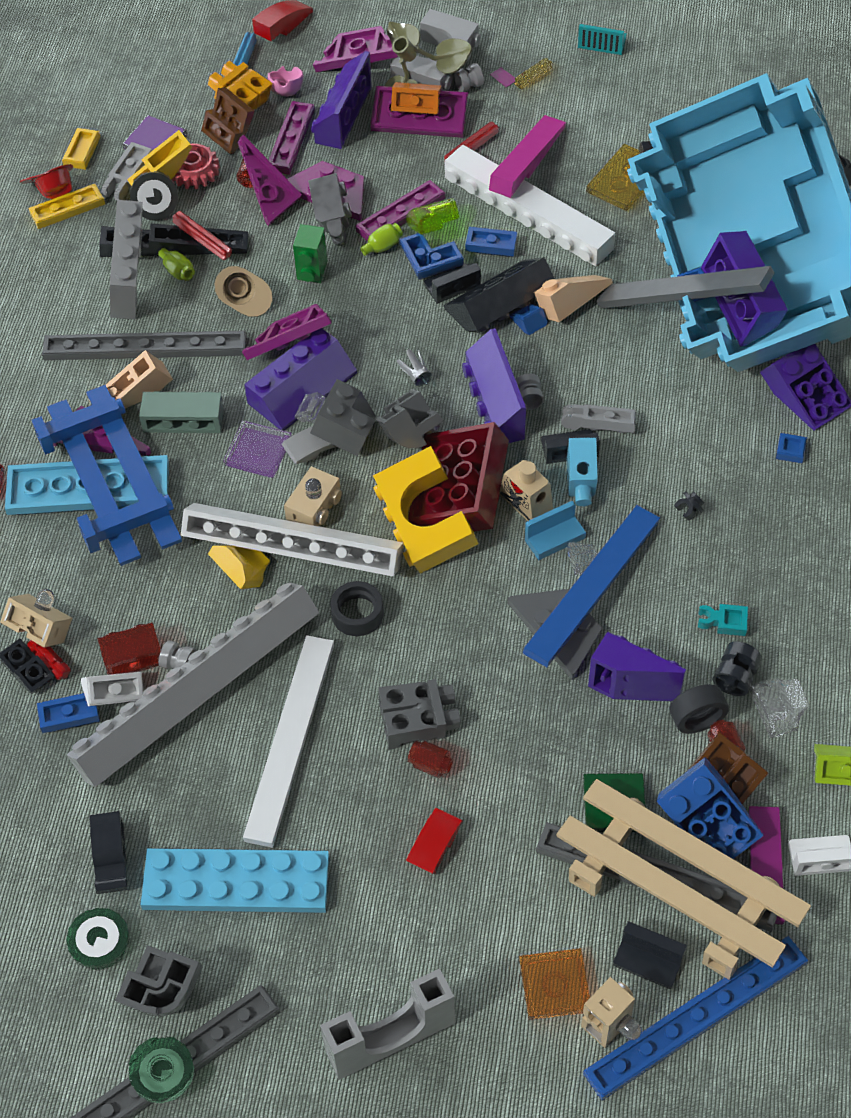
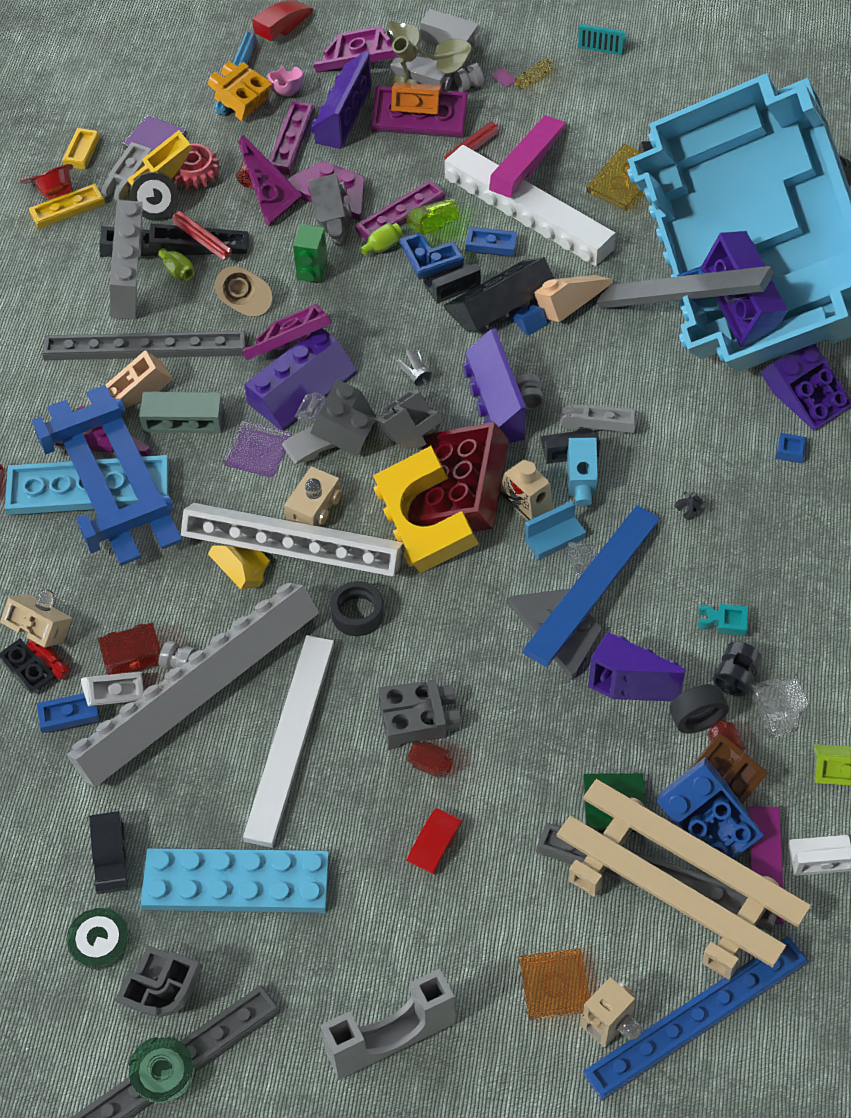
(227, 120): reddish brown slope -> none
(649, 955): black panel -> none

